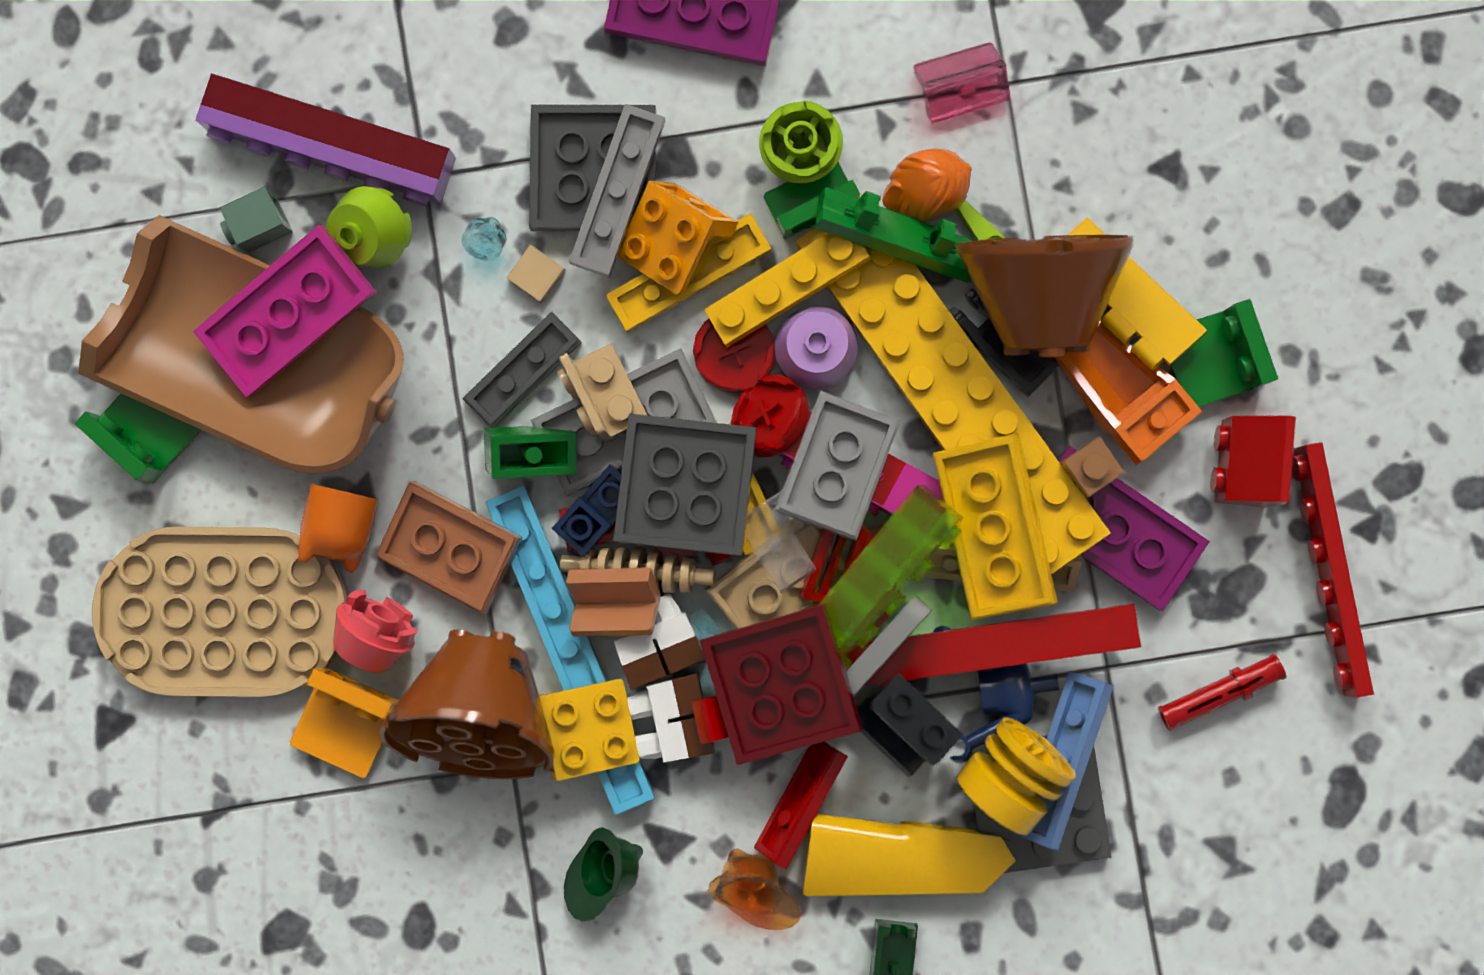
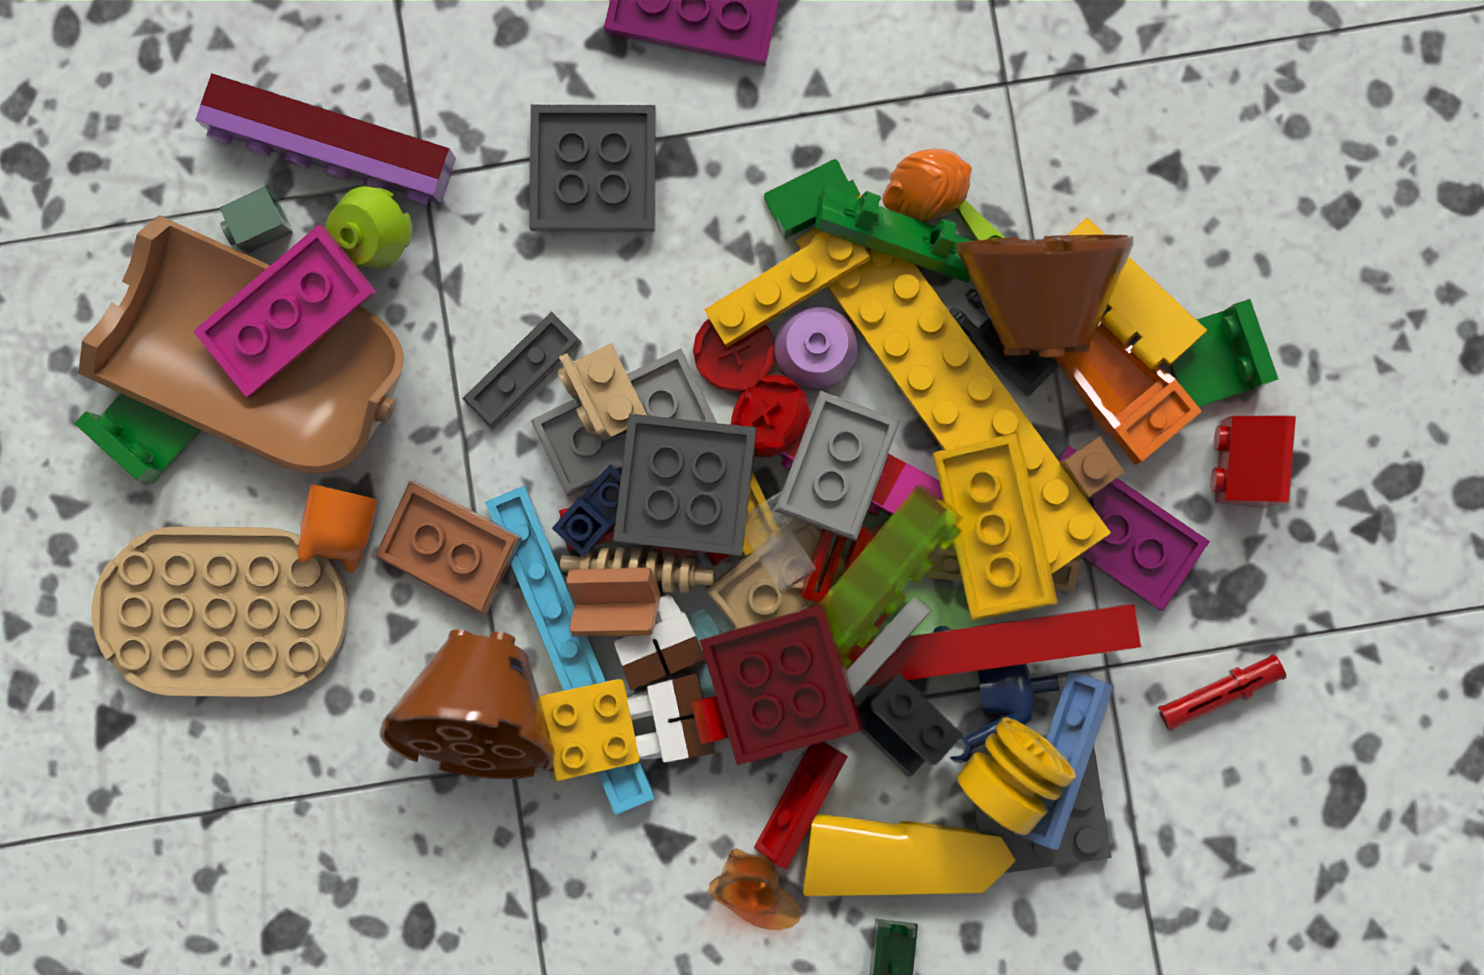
(342, 721): light orange bracket -> none
(372, 632): coral cone -> none
(484, 238): clear light blue tile -> none
(529, 452): green slope -> none
(535, 273): tan tile -> none
(600, 872): dark green piece -> none
(617, 190): light grey plate -> none
(646, 299): yellow plate -> none
(671, 234): light orange bracket -> none
(801, 142): lime cone -> none
(963, 82): clear pink panel -> none
(1335, 585): red plate -> none

